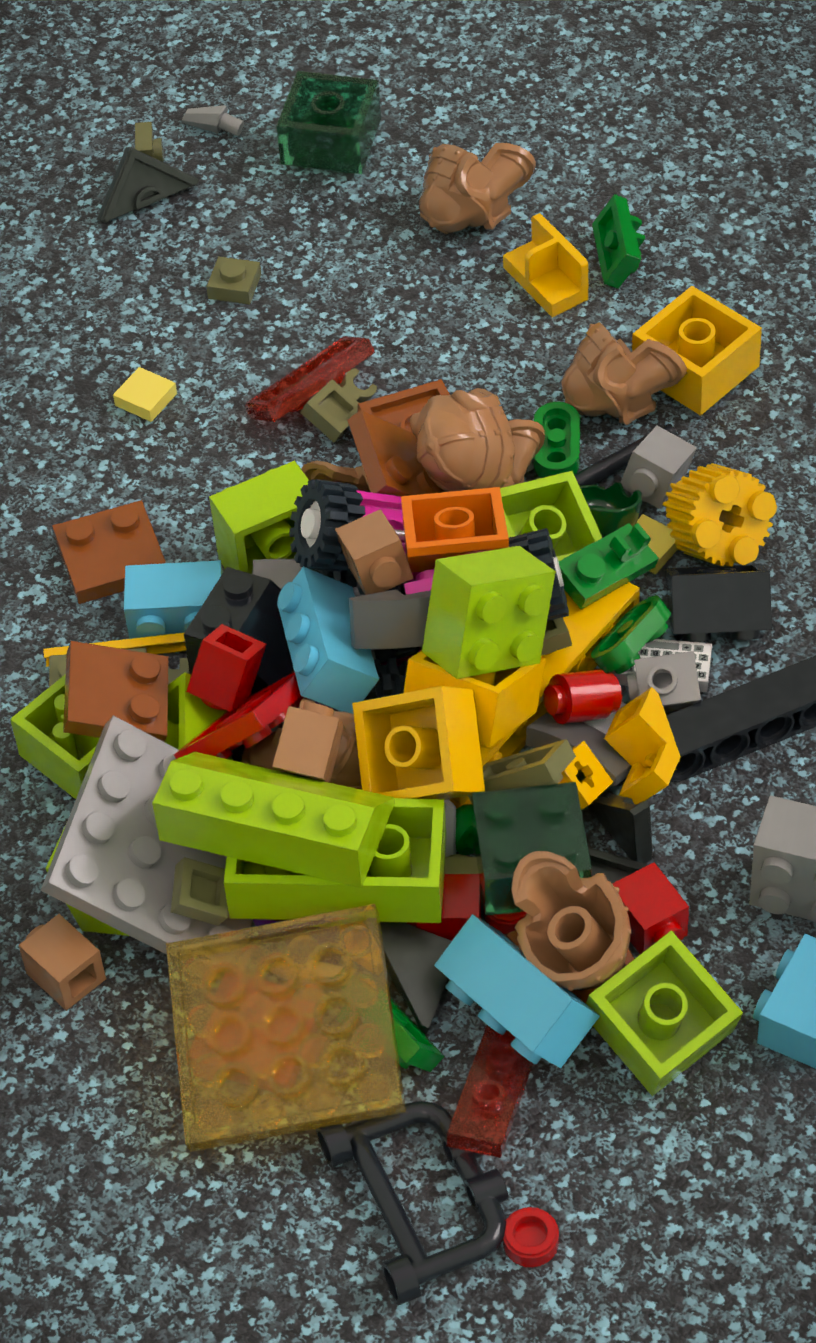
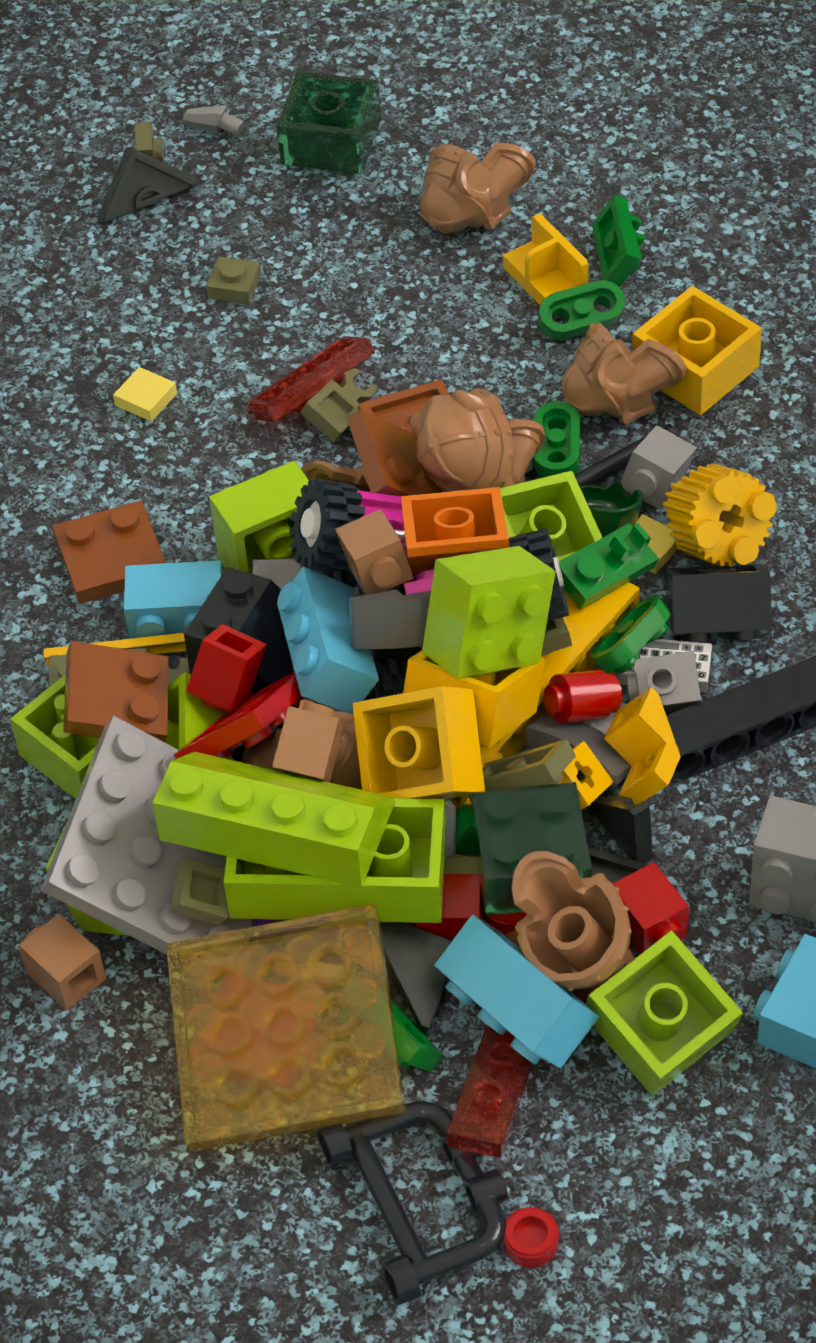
(578, 309): none -> green plate

